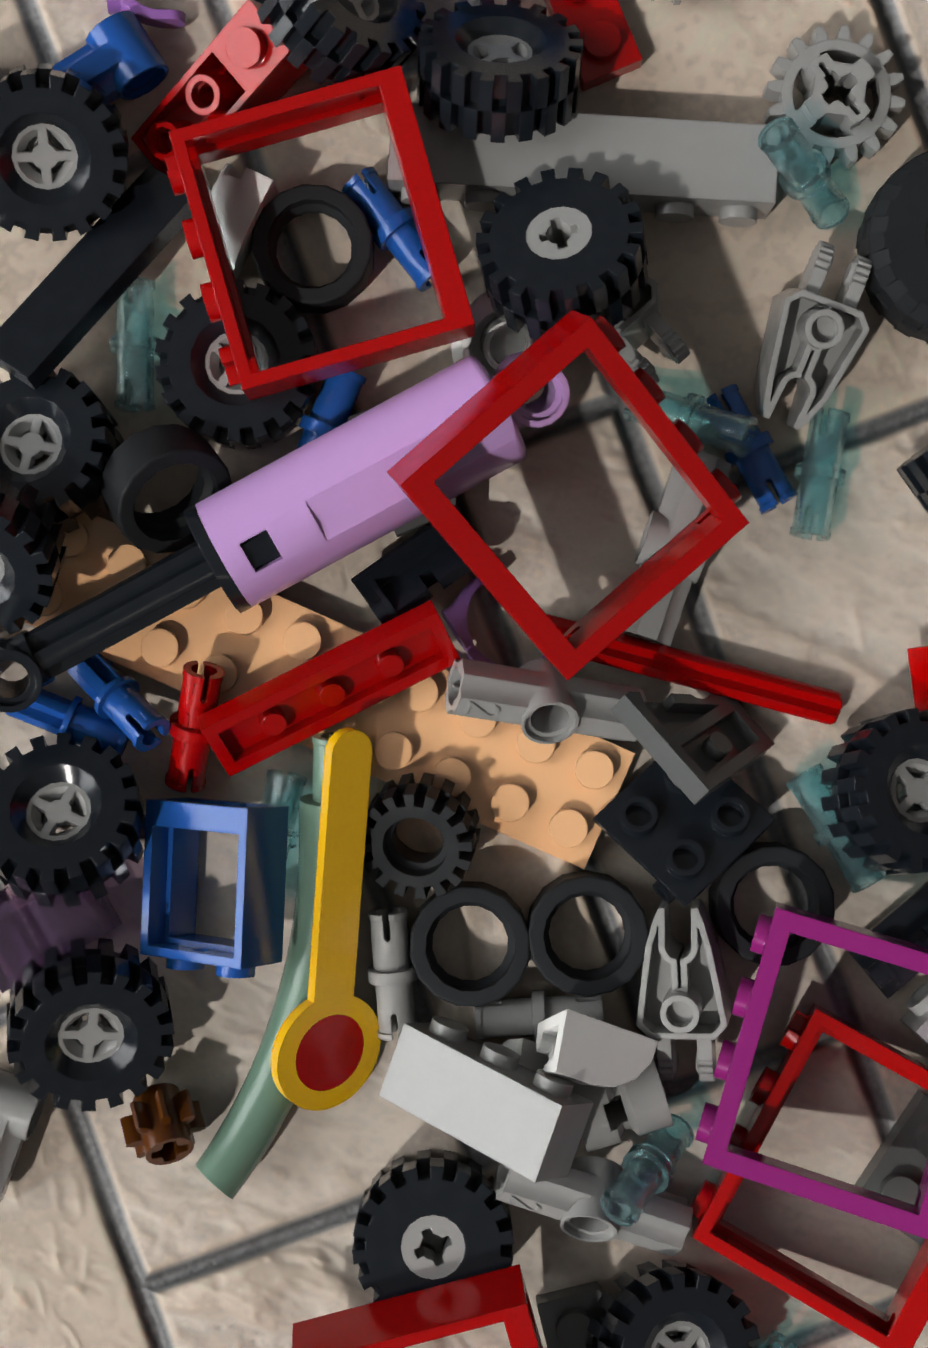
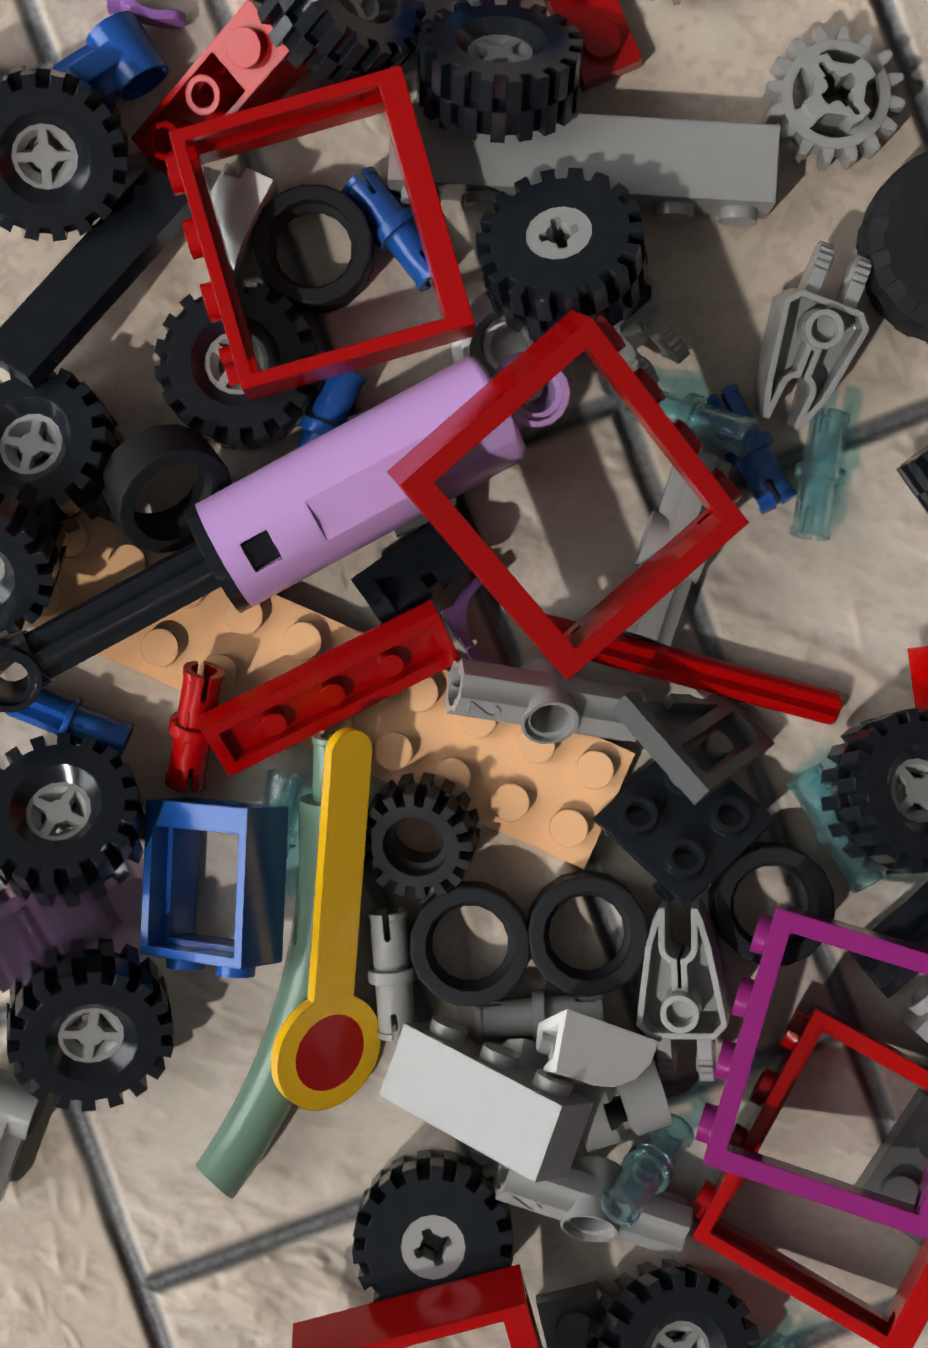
(119, 700): blue axle -> none
(135, 347): clear light blue pin -> none
(163, 1124): reddish brown gear -> none
(803, 172): clear light blue pin -> none

